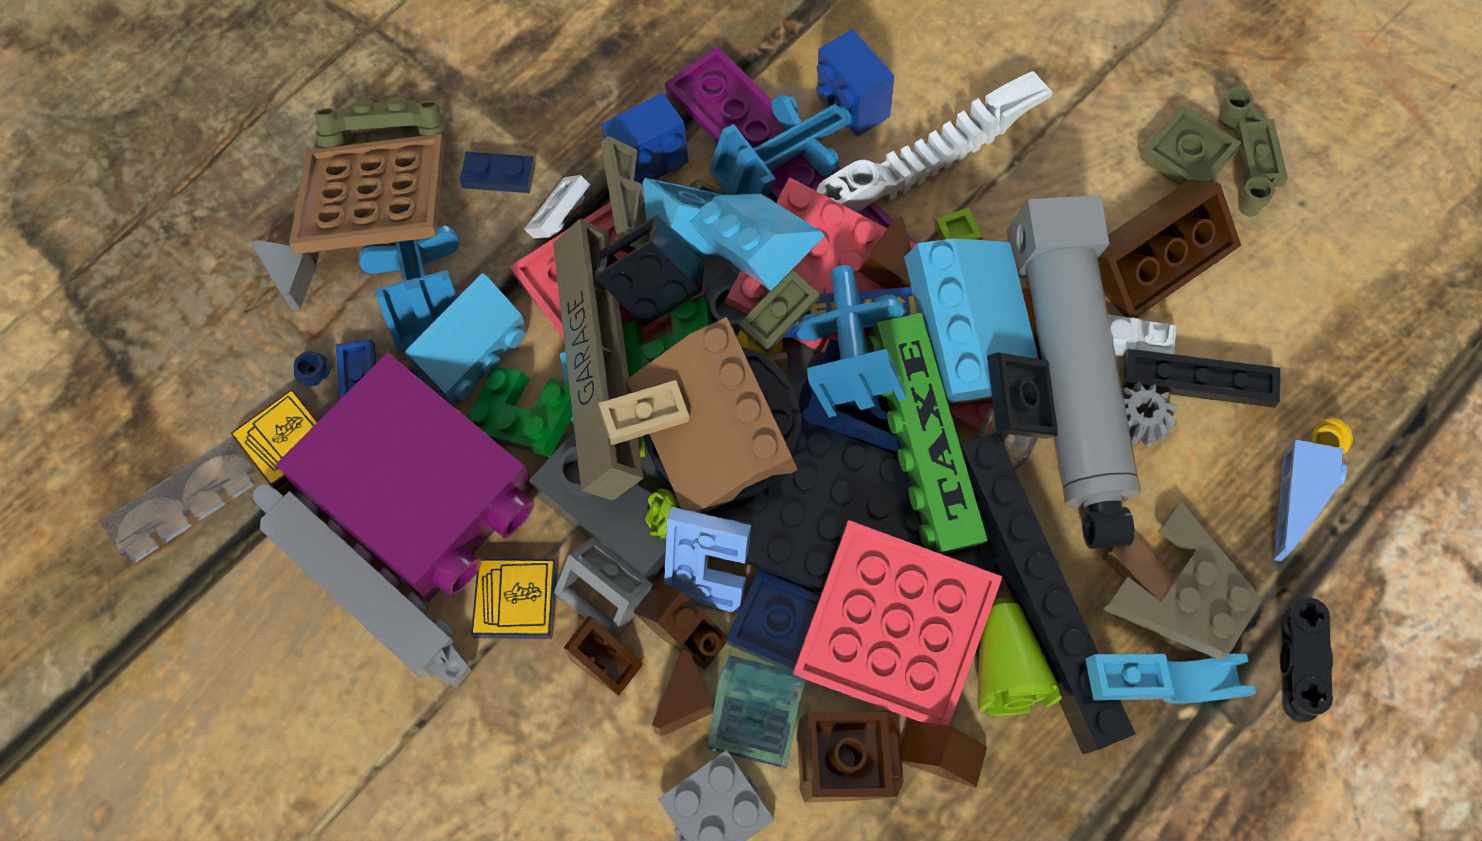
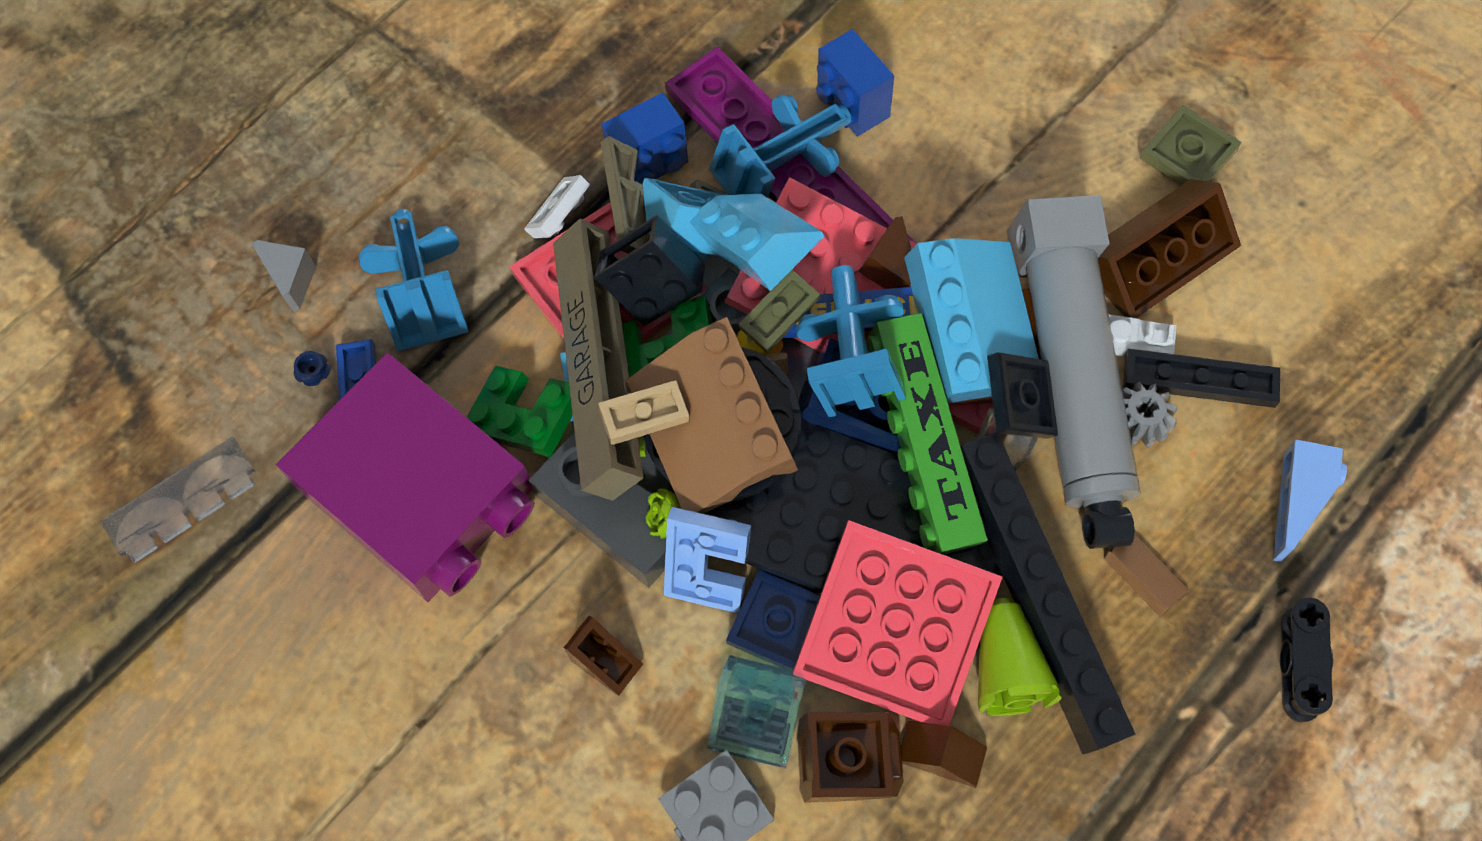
(273, 434): yellow tile -> none
(359, 588): light grey hinge -> none
(367, 115): olive plate -> none
(386, 224): medium nougat piece -> none
(467, 341): medium azure slope -> none
(497, 172): dark blue plate -> none
(514, 599): yellow tile -> none
(609, 577): light grey tile -> none
(681, 623): reddish brown slope -> none
(684, 698): reddish brown slope -> none
(896, 174): white piece -> none
(958, 225): lime plate -> none
(1156, 678): medium azure piece -> none
(1205, 602): dark tan wing -> none
(1259, 150): olive plate -> none
(1333, 433): yellow plate -> none

